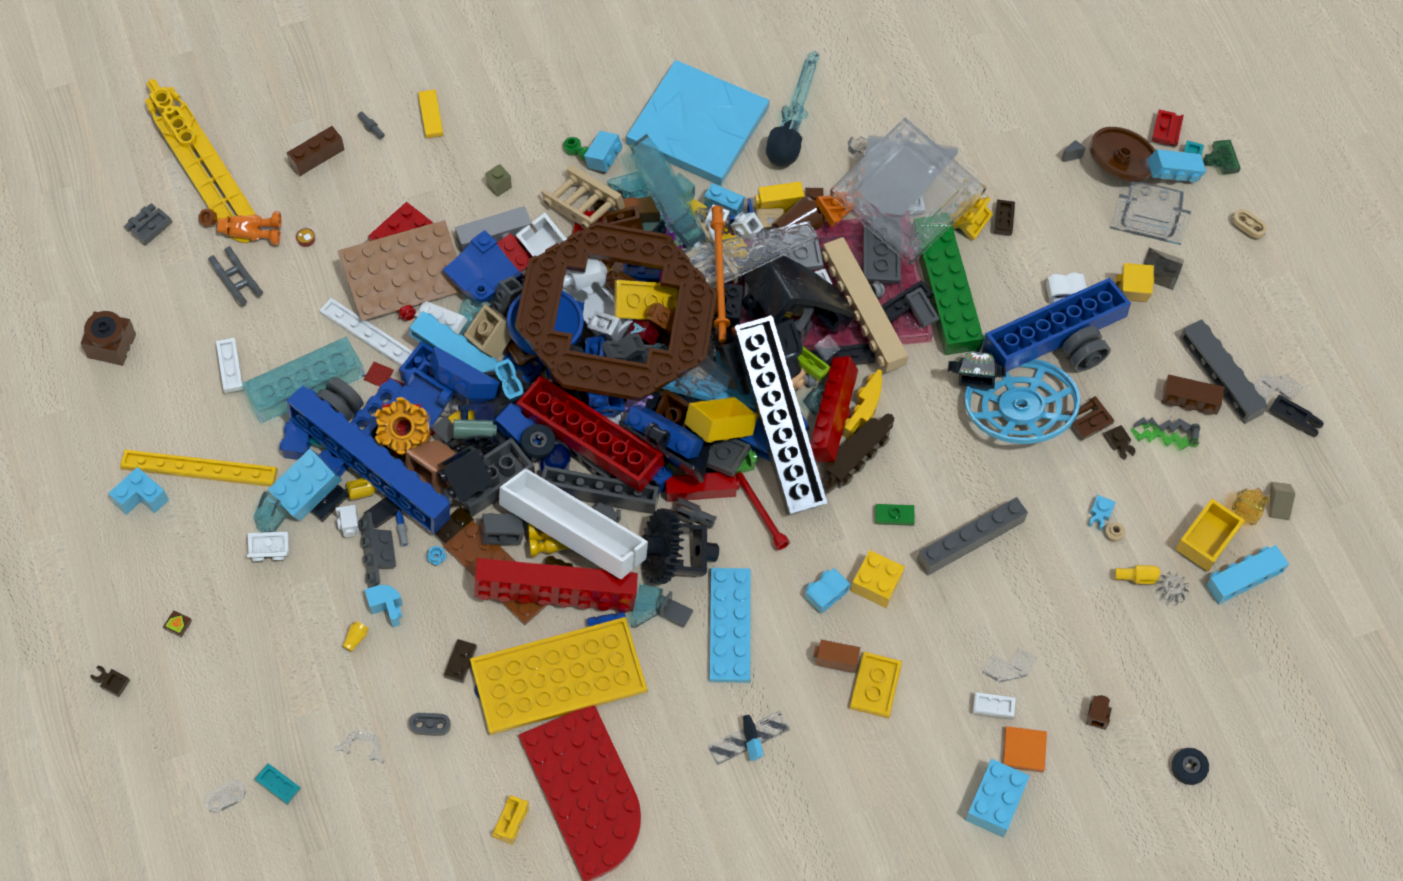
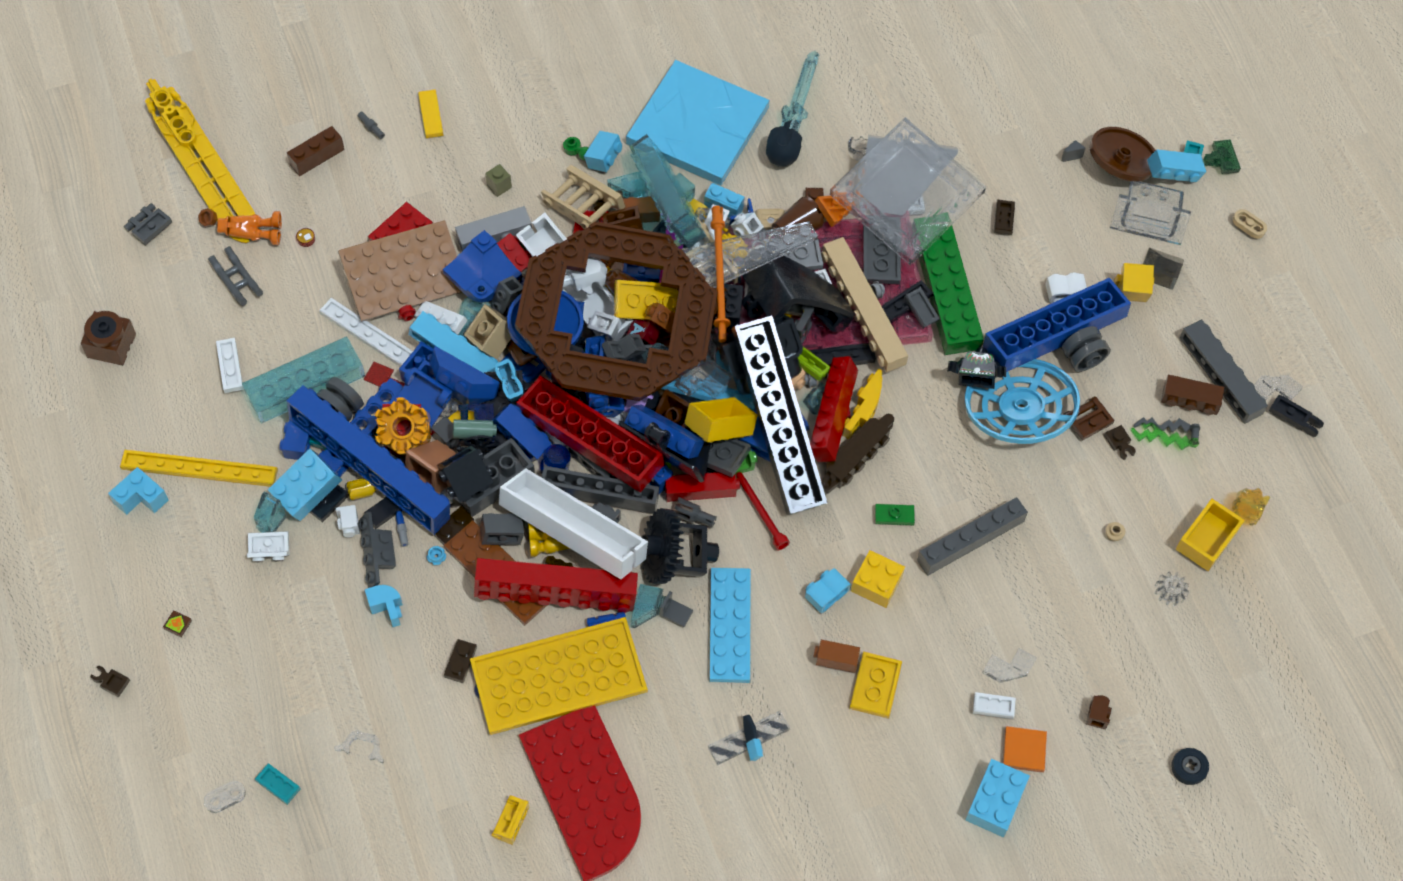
(355, 635): yellow cone -> none
(430, 725): dark grey plate -> none
(533, 449): black bush -> none
(778, 196): yellow brick -> none
(826, 347): clear plate -> none
(974, 218): yellow bracket -> none
(1101, 510): medium azure plate -> none
(1139, 574): yellow arm -> none
(1167, 128): red plate -> none
(1246, 574): medium azure brick -> none
(1281, 500): dark tan slope -> none

